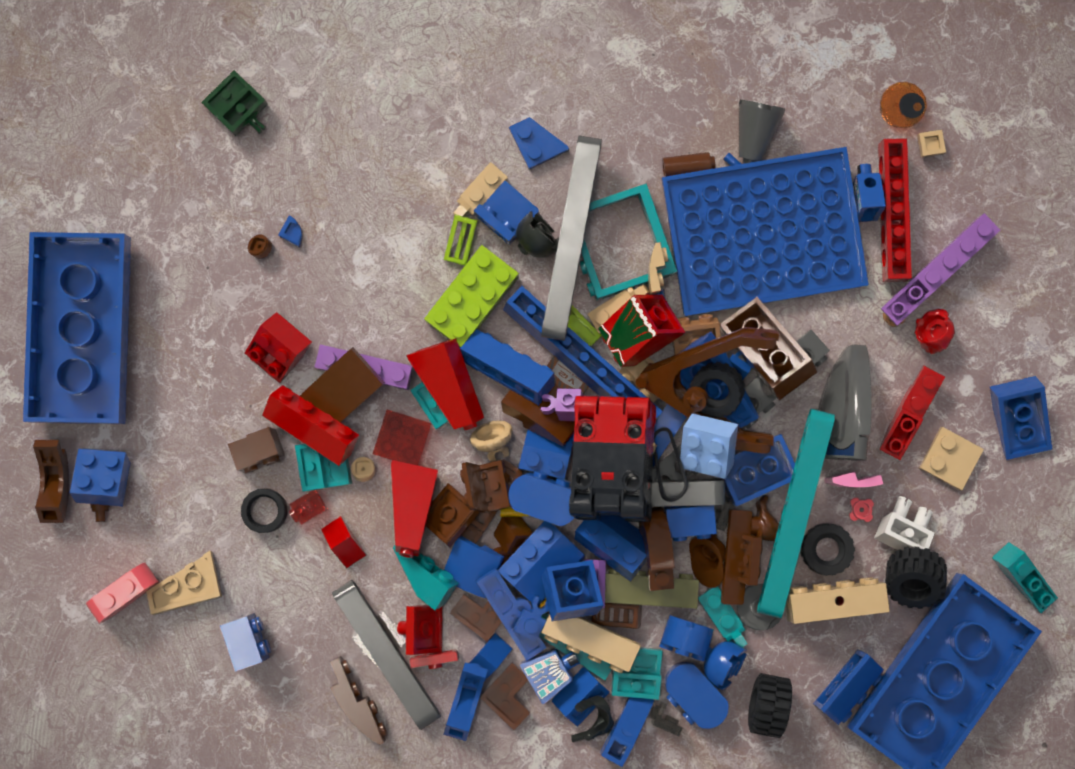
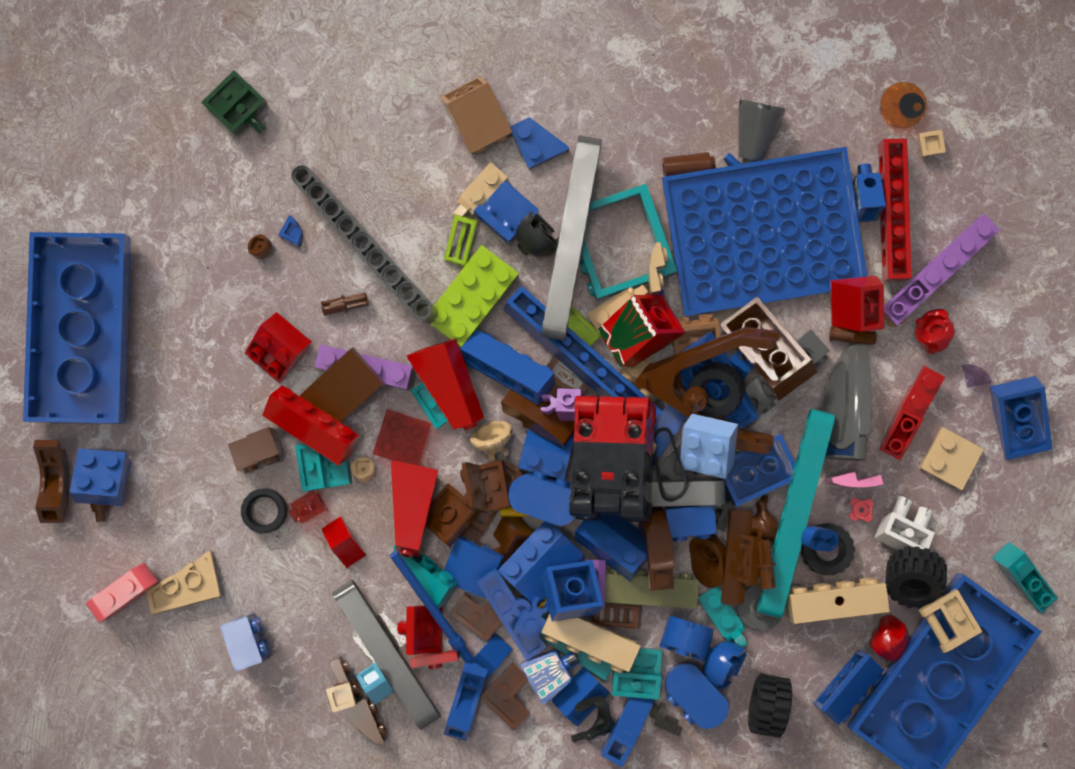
(341, 697): none -> tan plate
(344, 303): none -> reddish brown axle
(354, 239): none -> dark grey beam
(374, 683): none -> medium azure slope
(455, 640): none -> blue bar
(476, 115): none -> medium nougat slope
(765, 565): none -> reddish brown axle
(819, 542): none -> blue beam
(852, 336): none -> reddish brown axle
(857, 303): none -> red slope
(889, 638): none -> red hair
(957, 616): none -> tan plate
(975, 375): none -> clear purple tile

